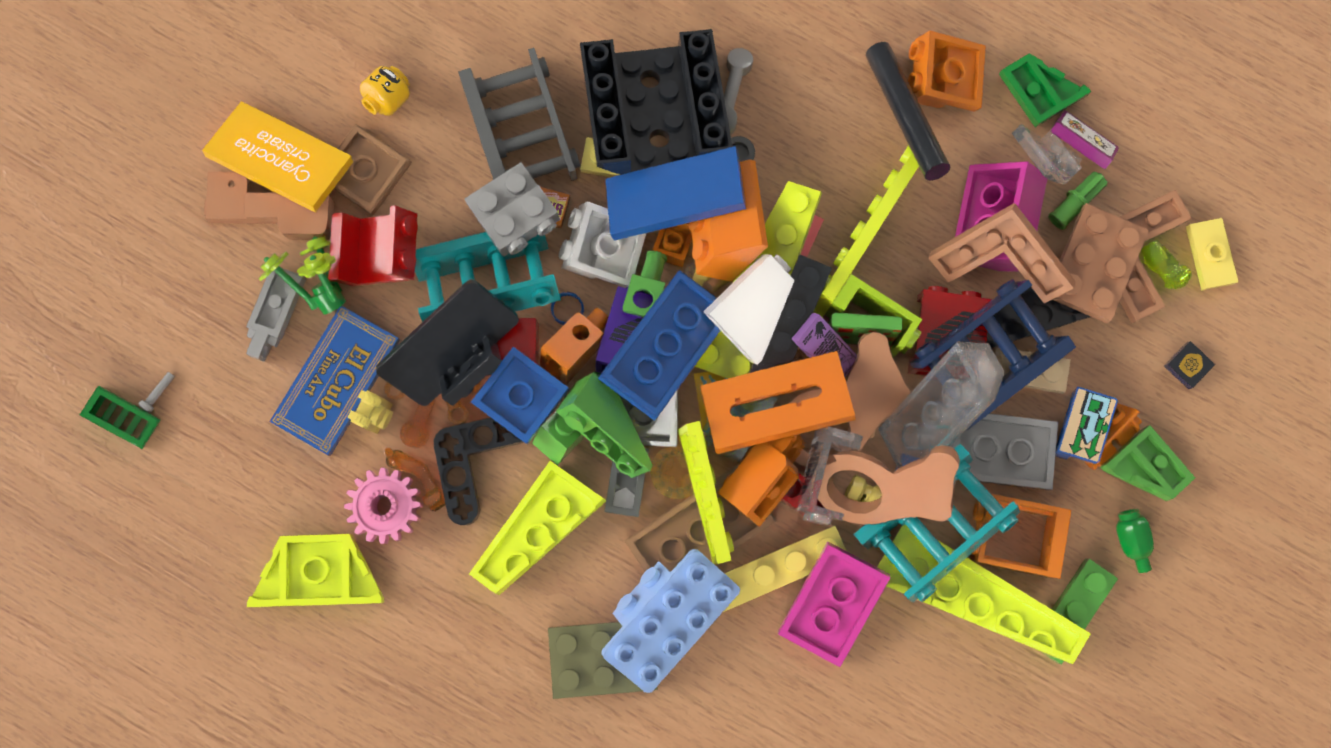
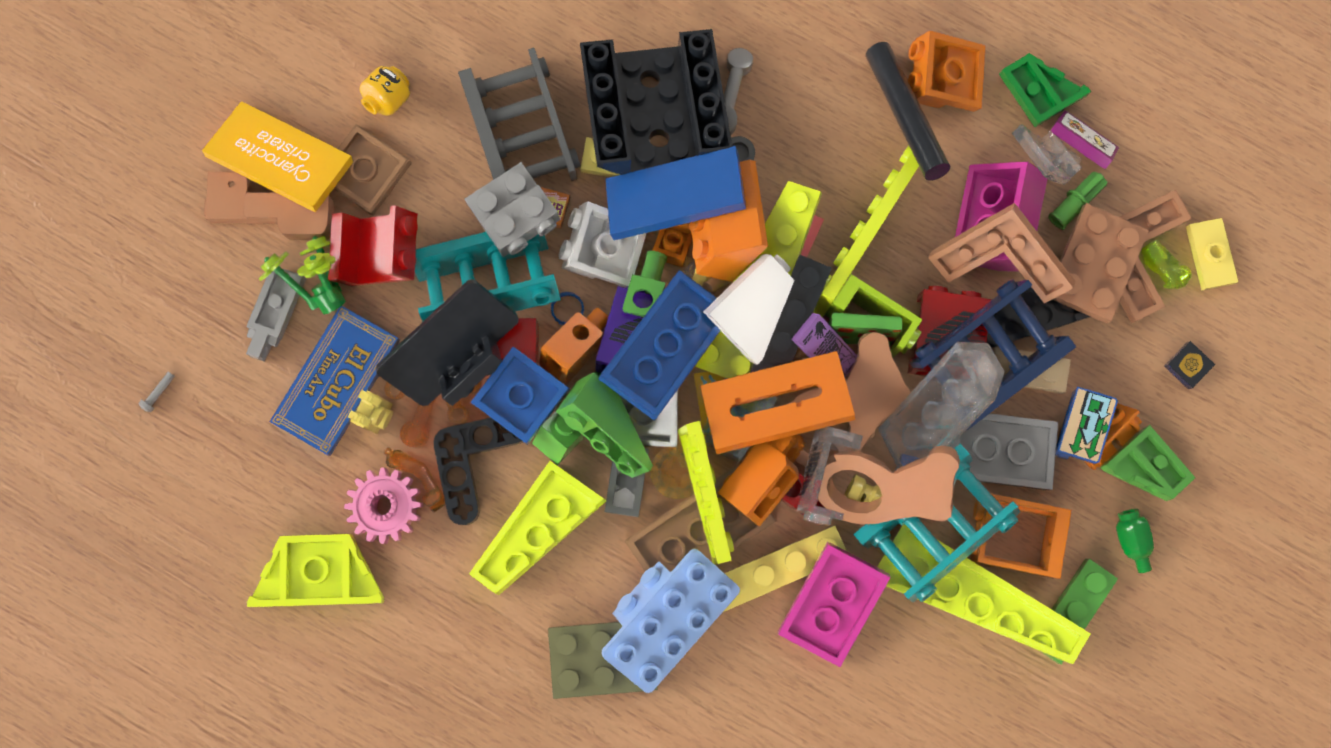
(95, 402): green slope -> none

